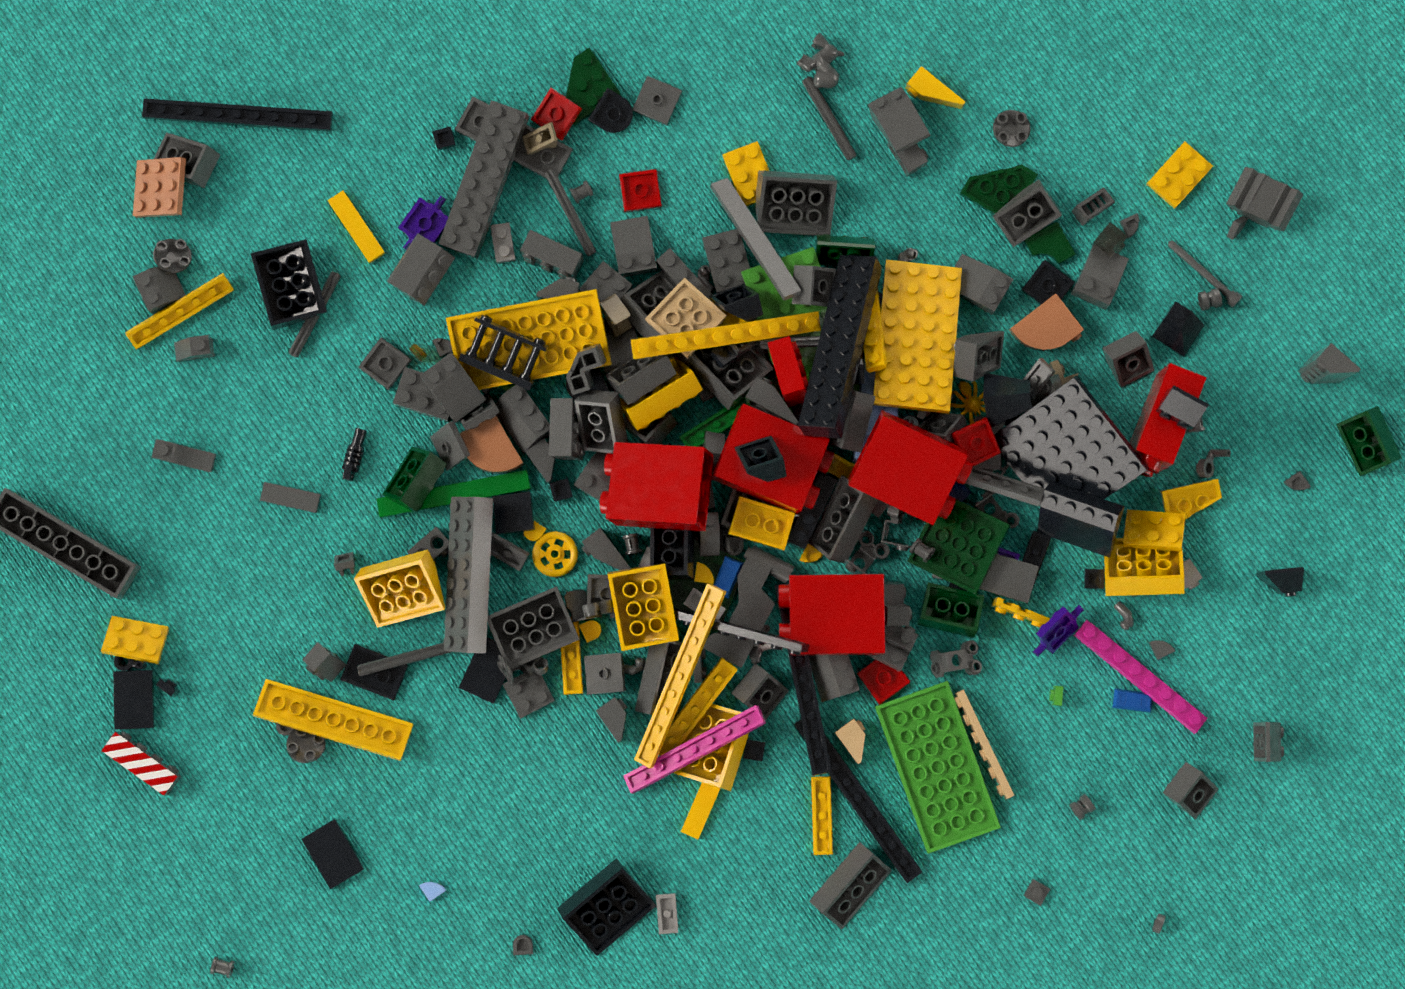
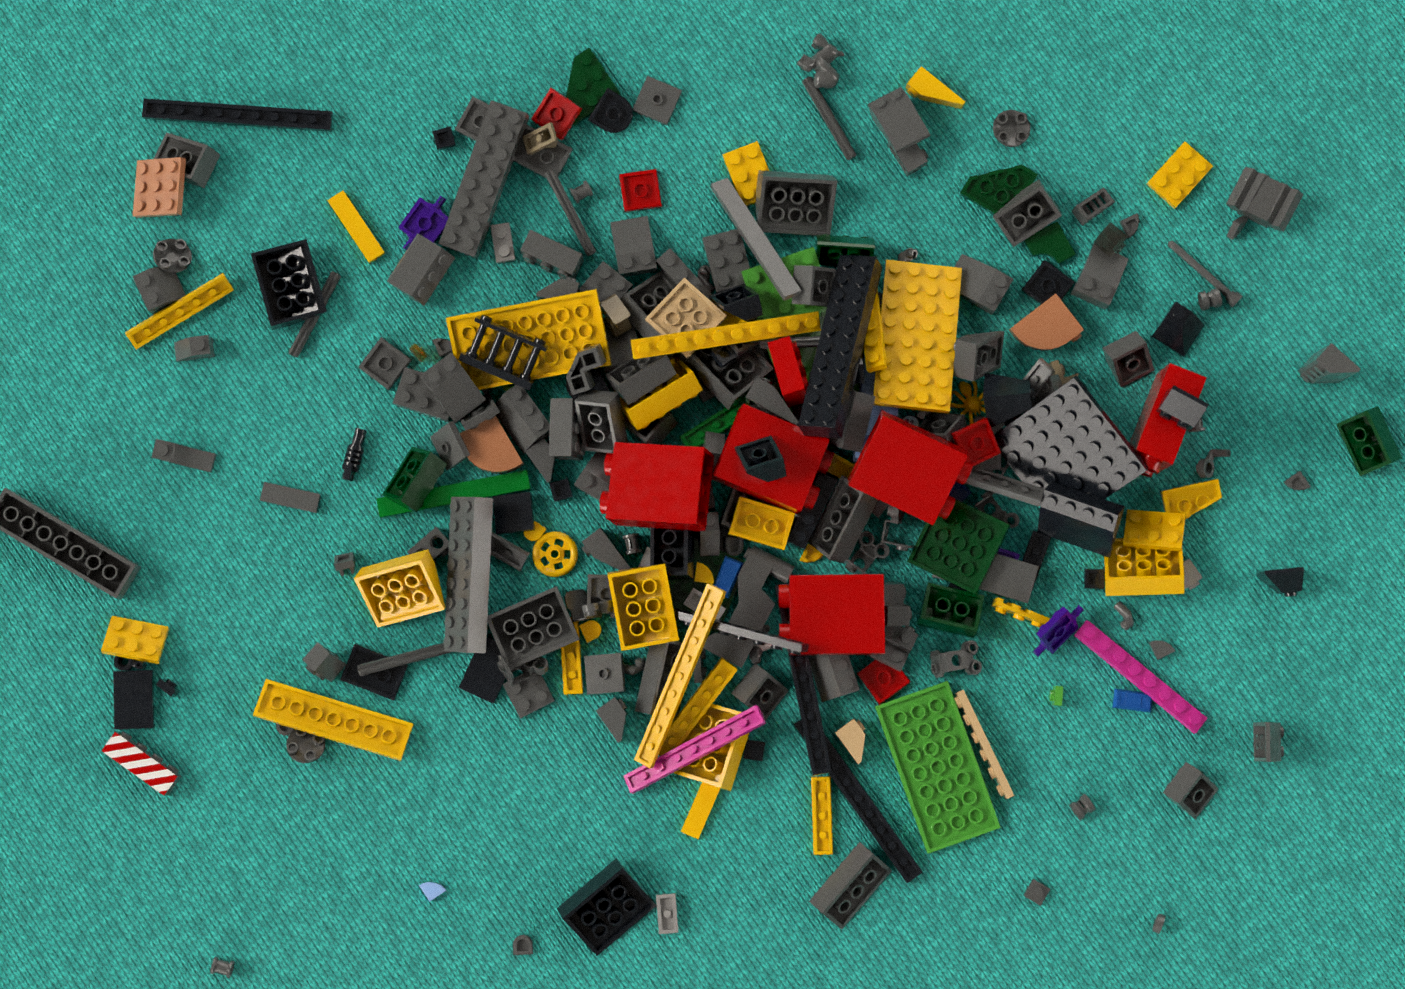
(332, 854): black tile -> none
(922, 550): dark grey bush -> none

